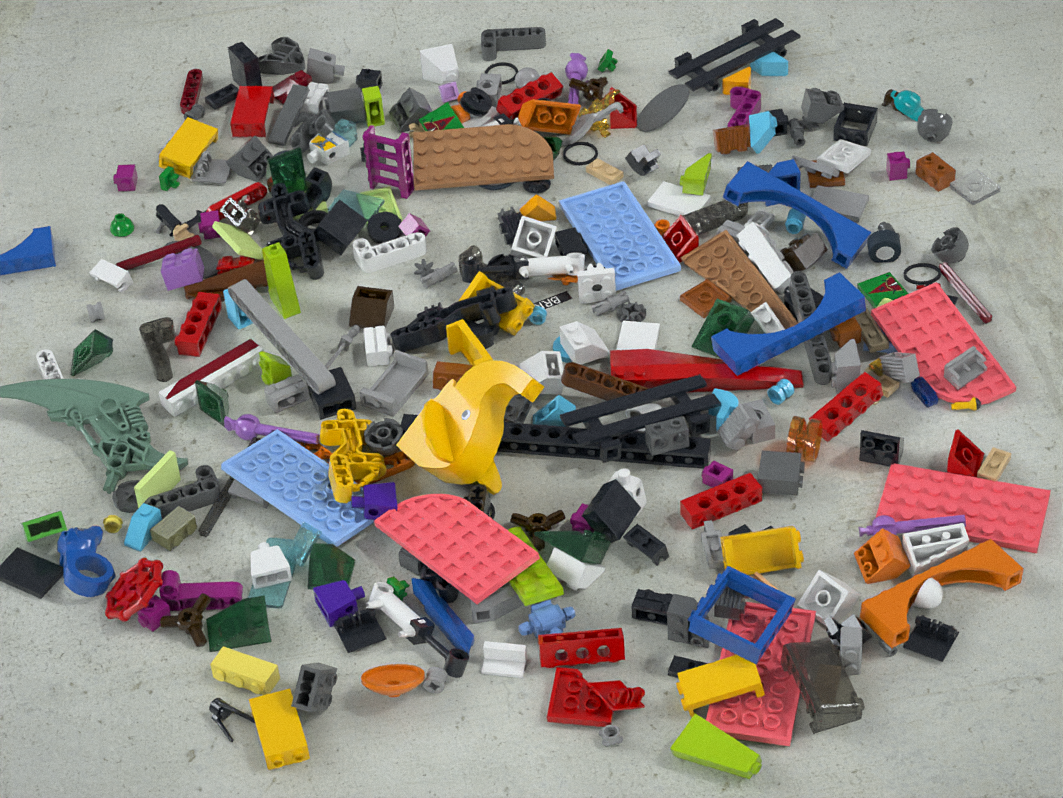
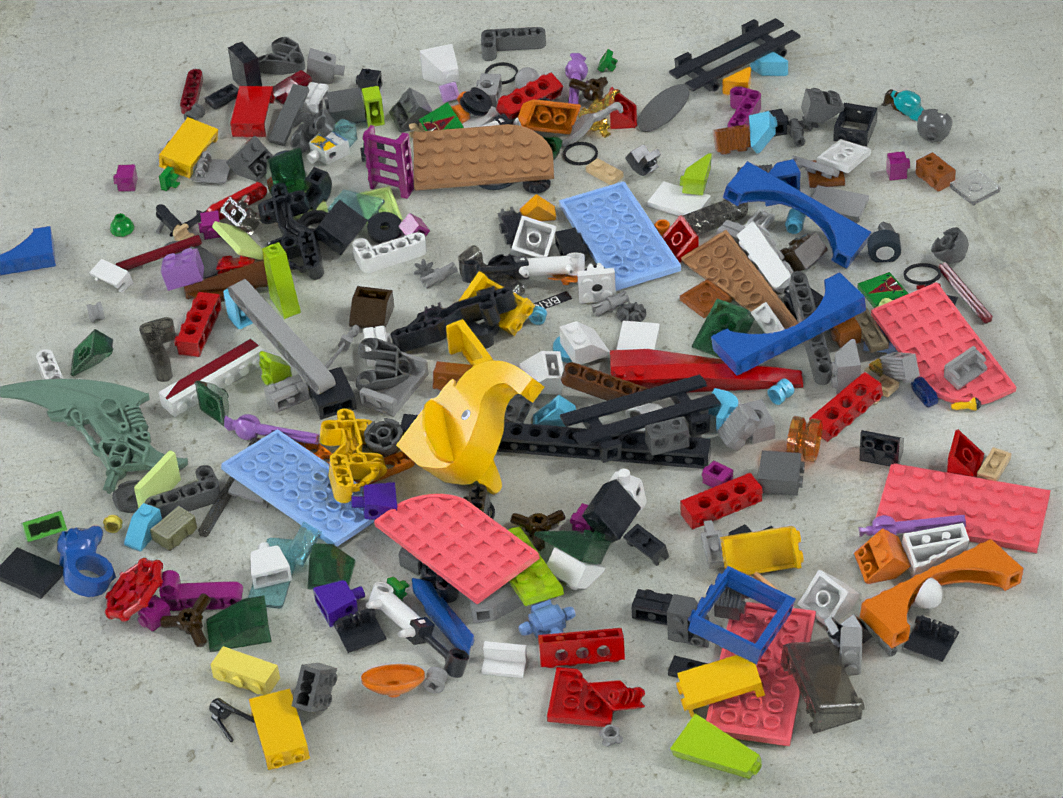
(387, 365): none -> dark grey connector

